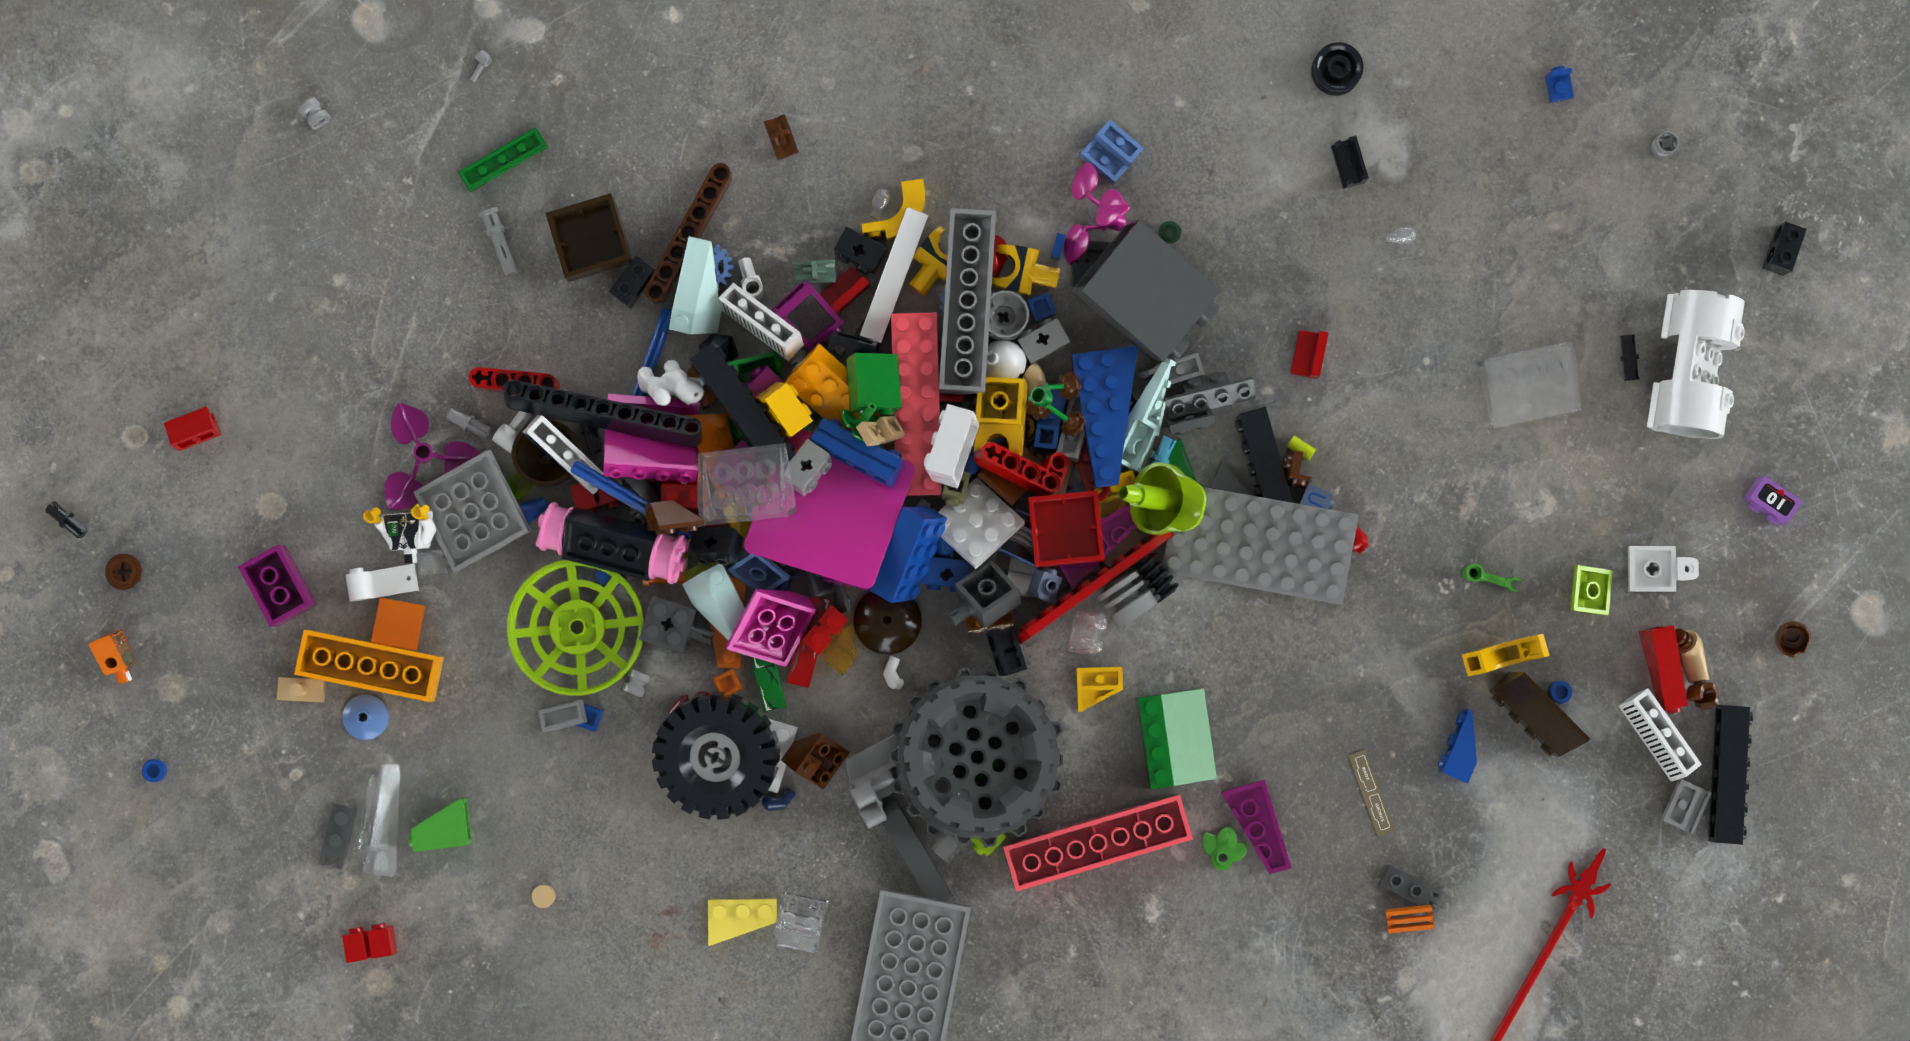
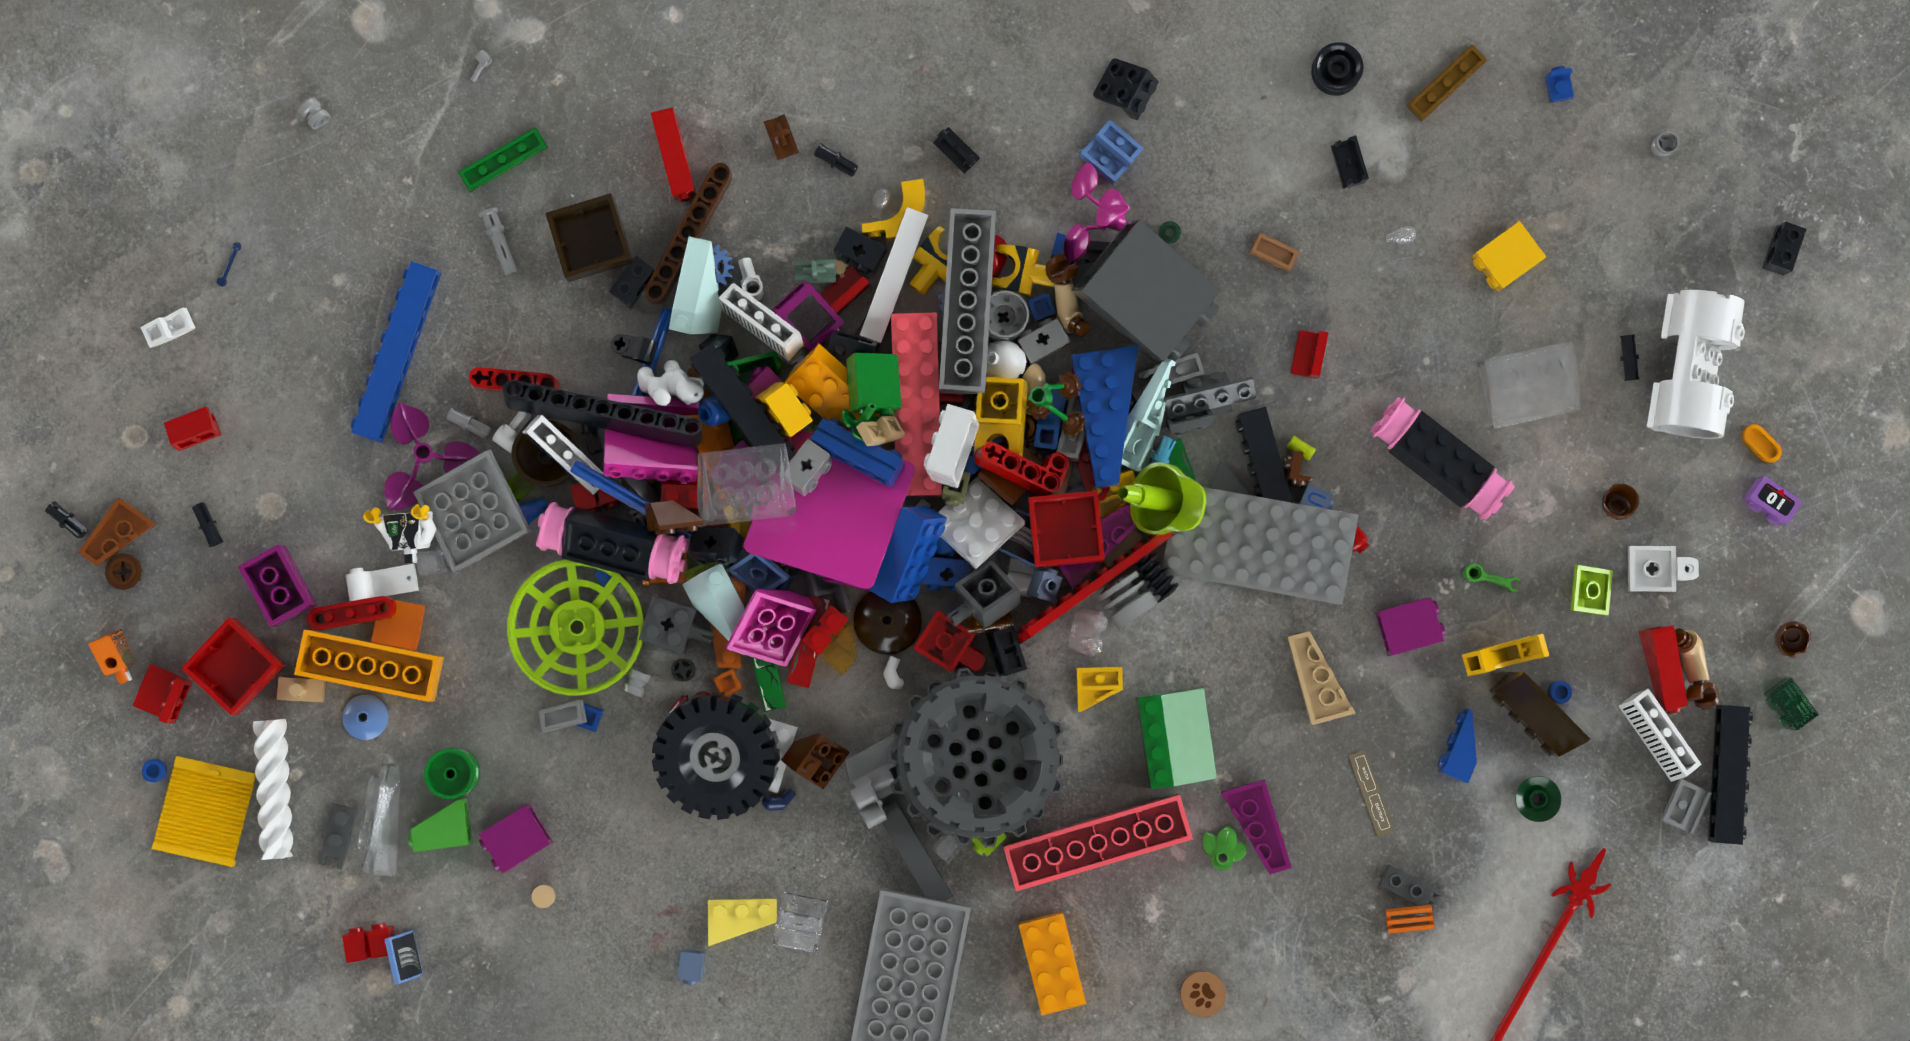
(115, 531): none -> dark orange wing
(162, 693): none -> red bracket
(168, 328): none -> white slope
(204, 811): none -> yellow door
(207, 524): none -> black axle
(221, 281): none -> dark blue hinge
(233, 666): none -> red container
(273, 790): none -> white piece
(351, 613): none -> red plate
(396, 352): none -> blue brick
(403, 957): none -> slope
(465, 769): none -> green wheel
(515, 839): none -> magenta brick
(636, 348): none -> black piece
(673, 154): none -> red slope
(679, 670): none -> pearl dark grey wheel
(691, 966): none -> sand blue brick
(711, 412): none -> blue head
(836, 160): none -> black axle
(840, 268): none -> tan piece
(949, 644): none -> red brick
(956, 150): none -> black hinge
(1052, 963): none -> light orange brick
(1066, 301): none -> piece
(1126, 87): none -> black bracket
(1202, 994): none -> medium nougat tile
(1274, 252): none -> medium nougat tile
(1318, 684): none -> tan wing
(1410, 626): none -> magenta brick
(1441, 459): none -> black brick
(1446, 83): none -> pearl gold tile
(1508, 256): none -> yellow panel
(1549, 799): none -> dark green dish
(1620, 501): none -> reddish brown hair
(1761, 443): none -> light orange tile
(1790, 704): none -> clear green brick

